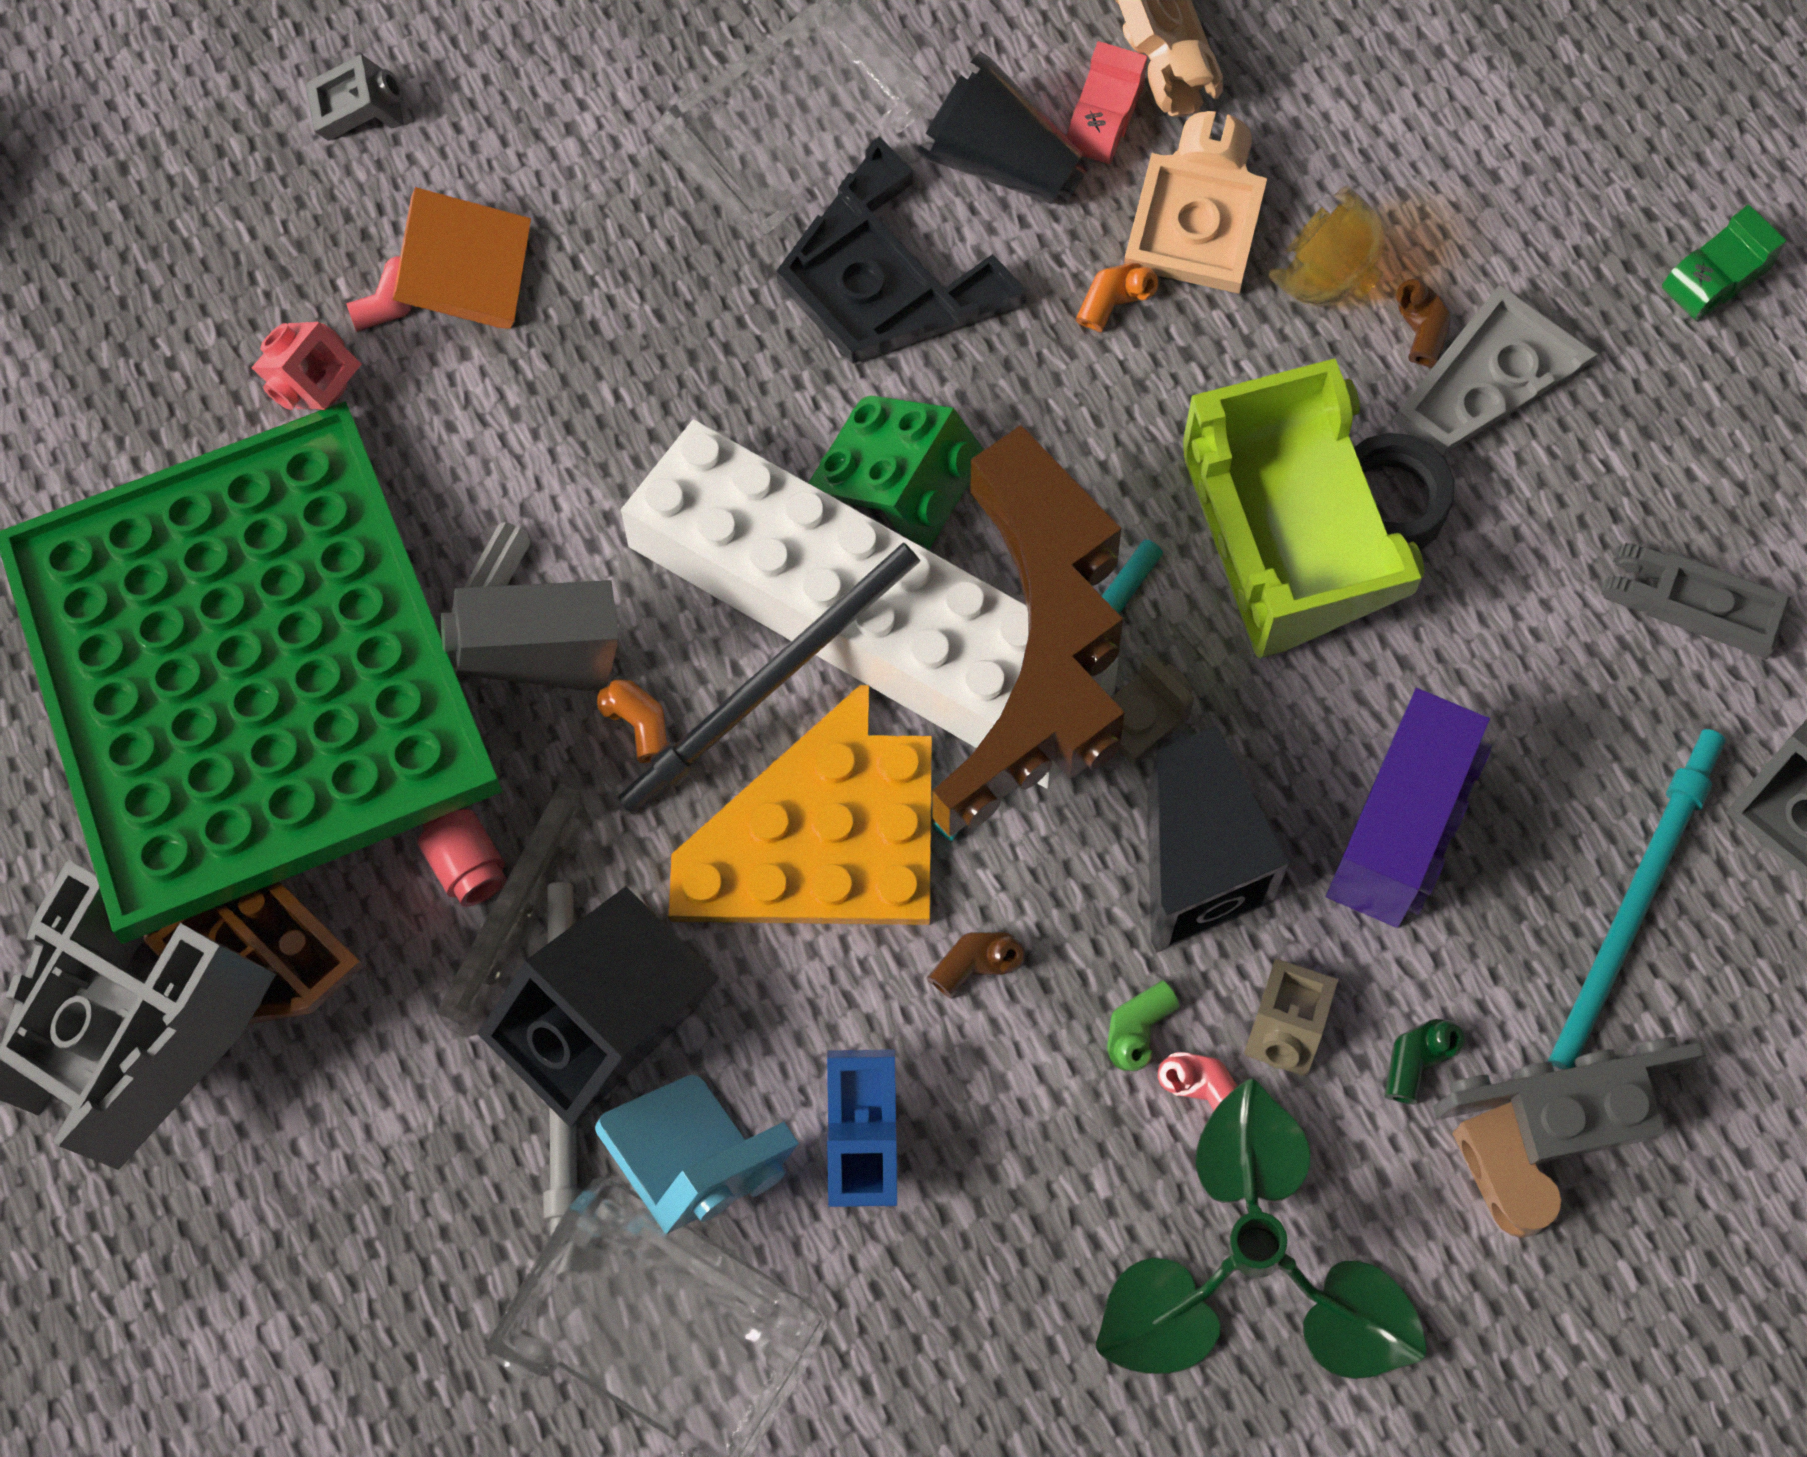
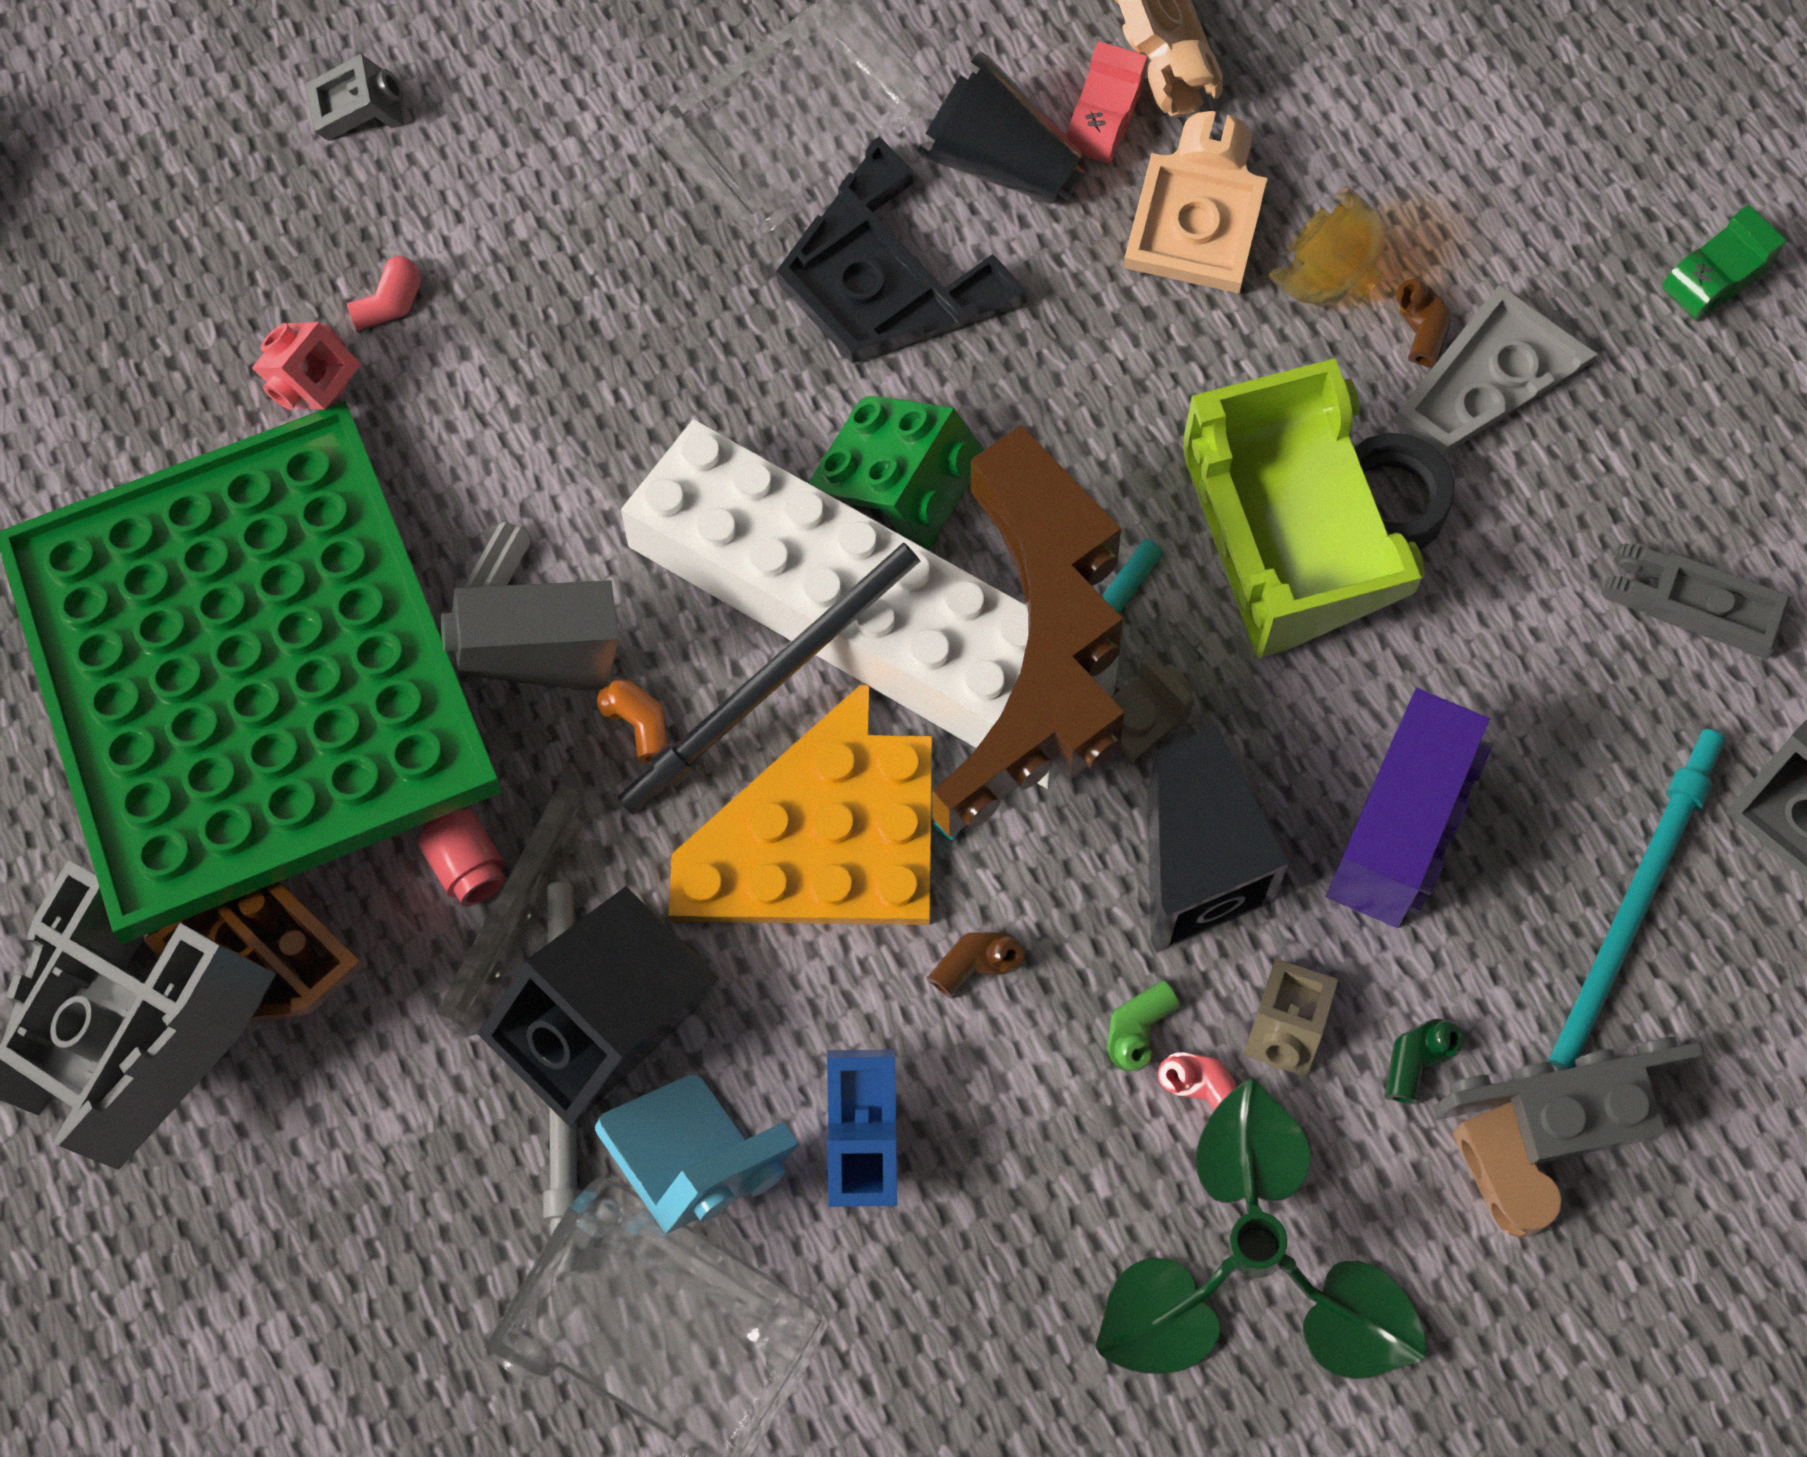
(462, 259): orange tile -> none
(1115, 287): orange arm -> none

